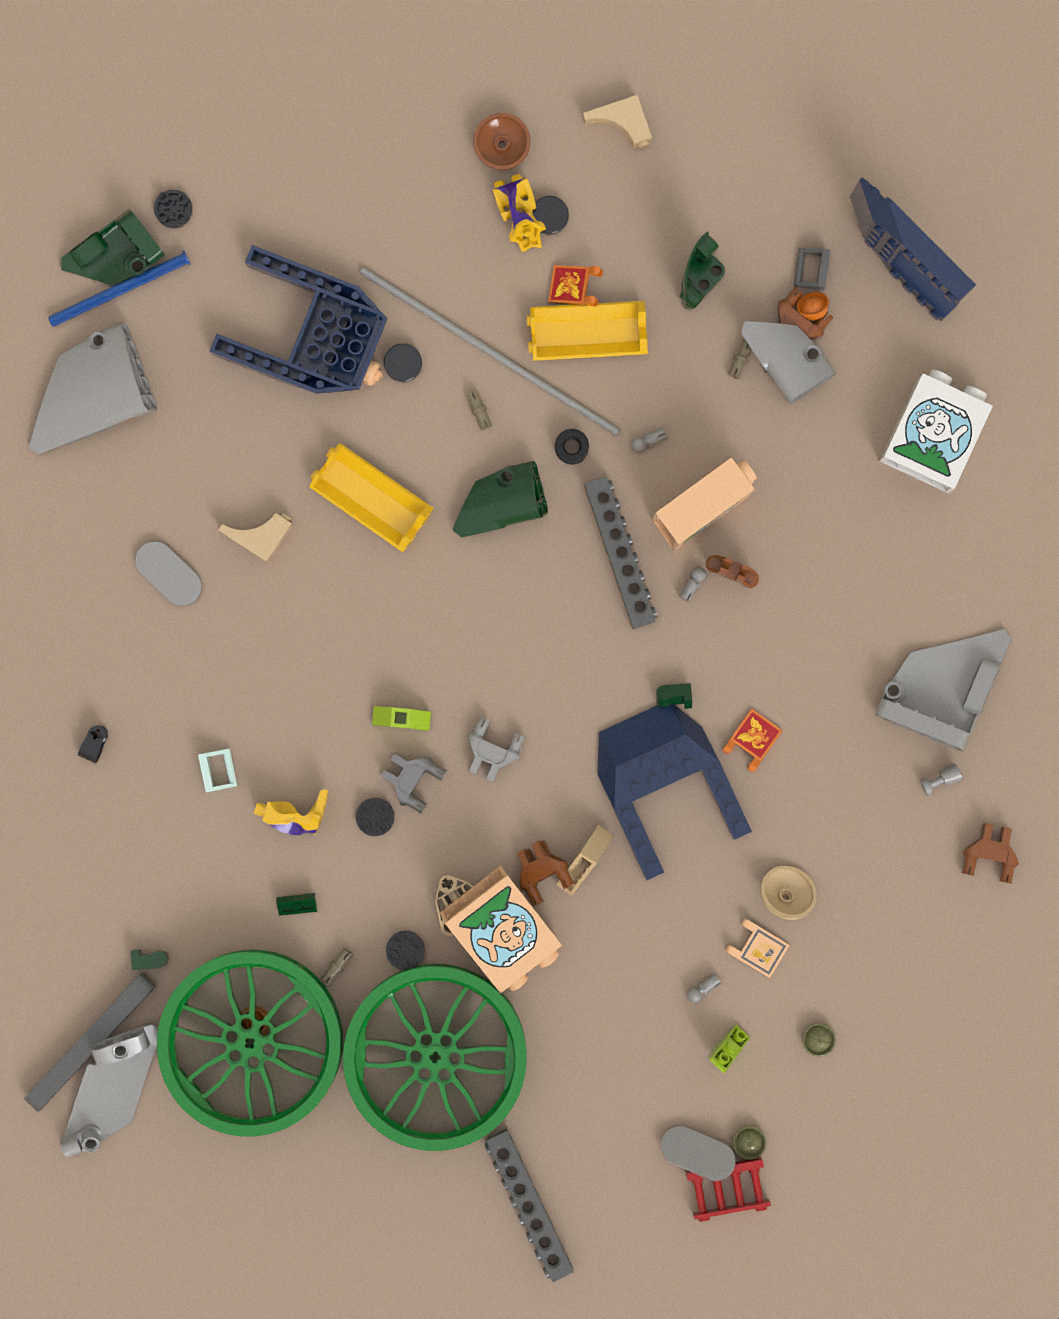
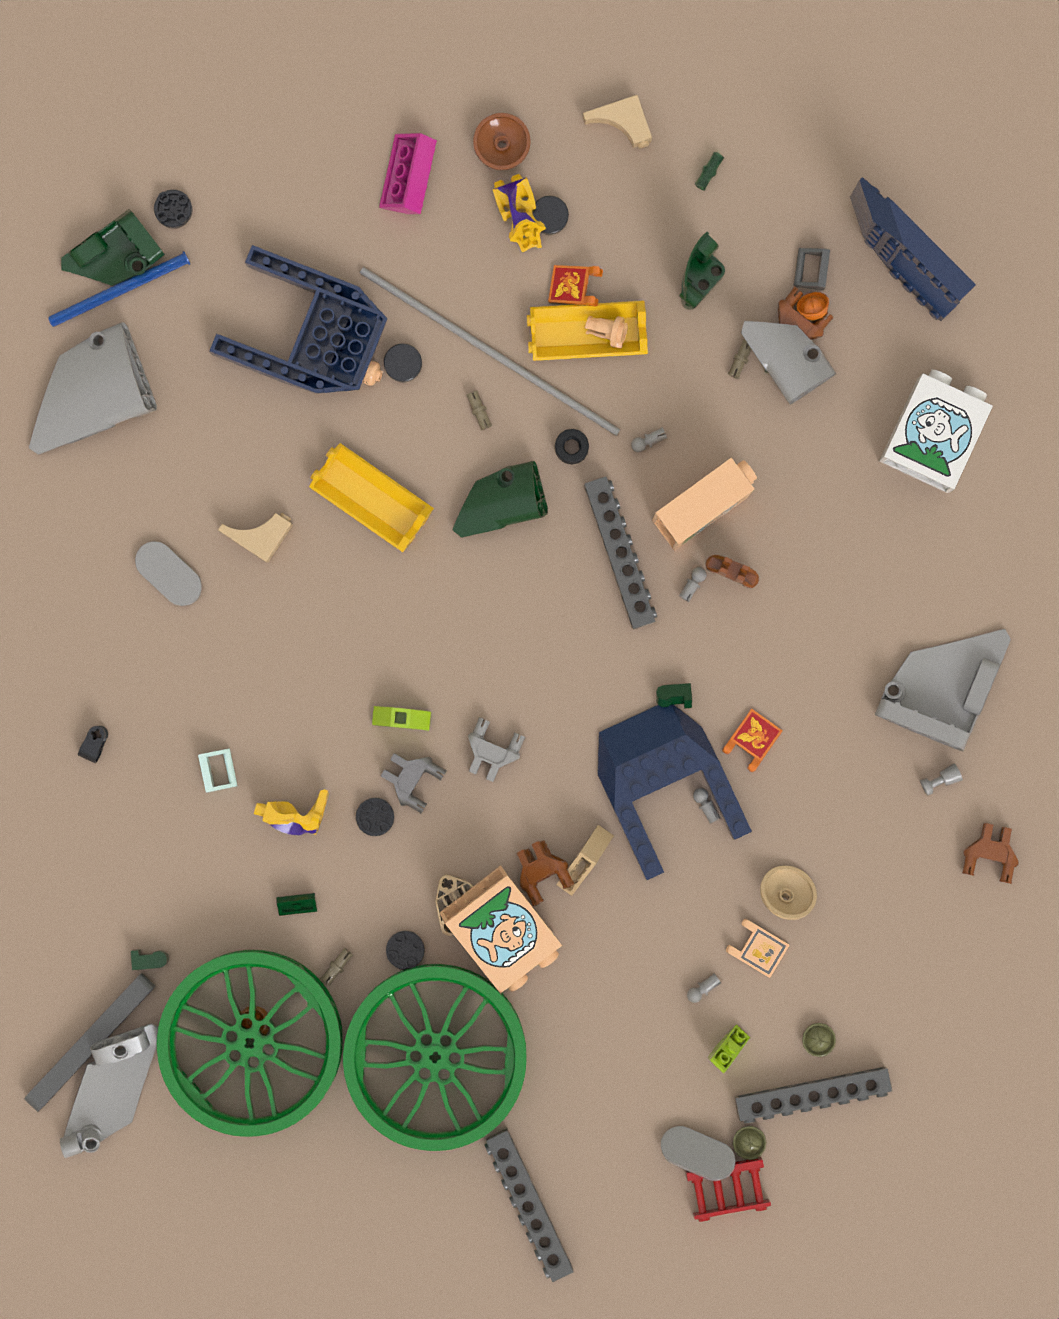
(408, 173): none -> dark pink slope
(608, 329): none -> light nougat piece
(701, 796): none -> light grey pin
(709, 171): none -> clear green pin
(881, 1089): none -> dark grey brick

